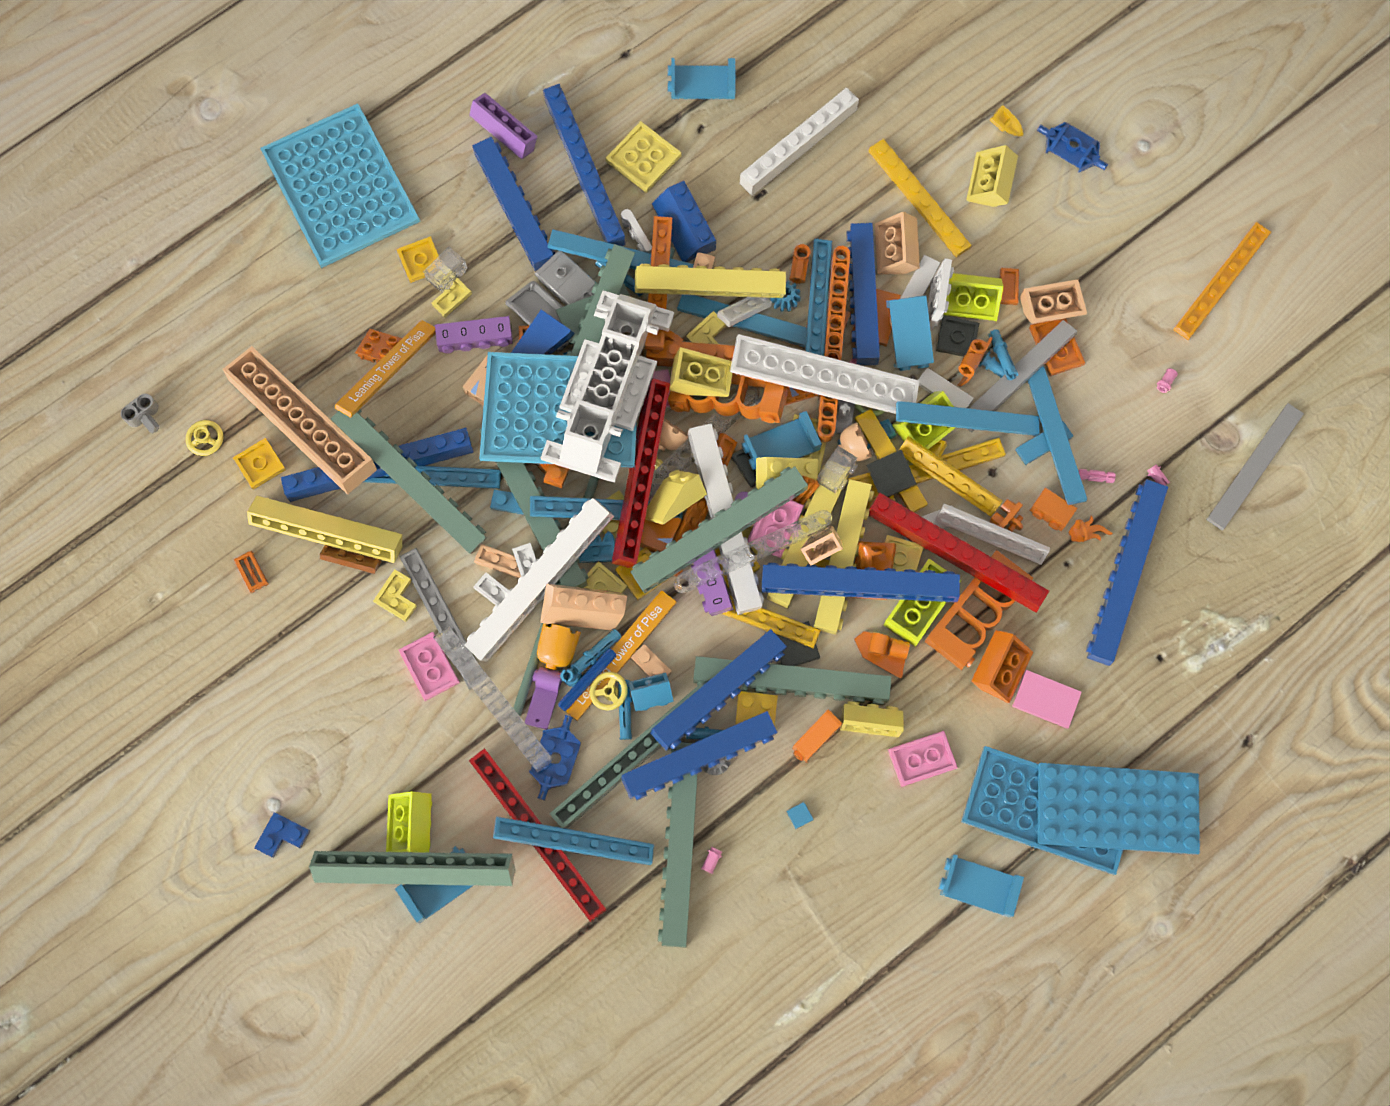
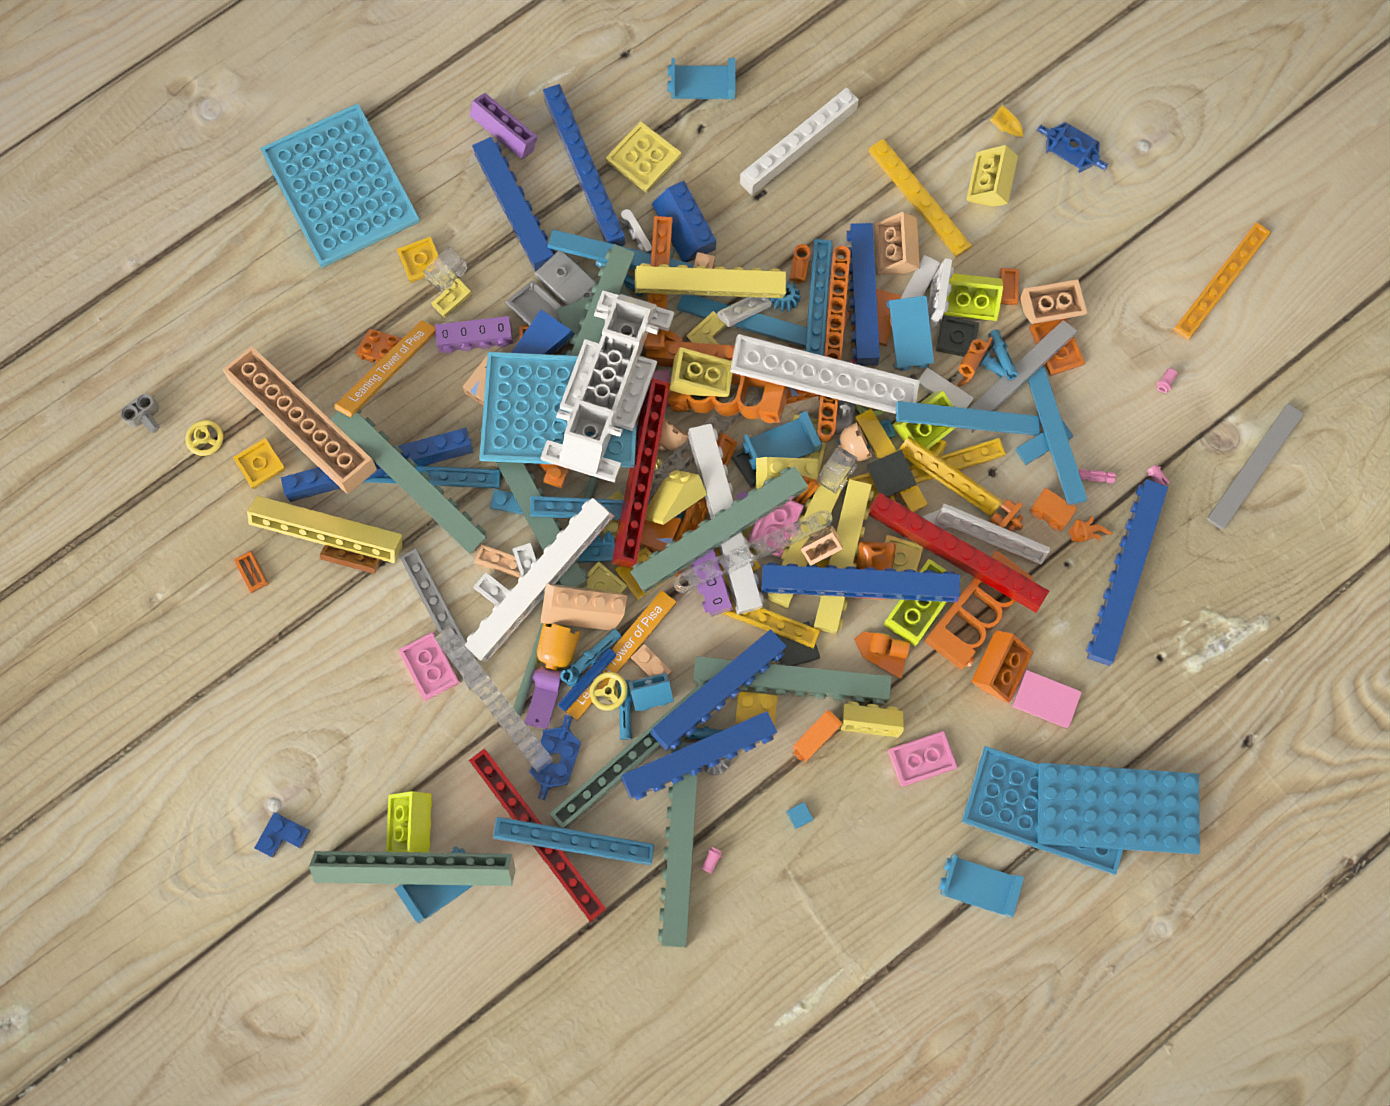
(391, 596): light yellow plate -> none

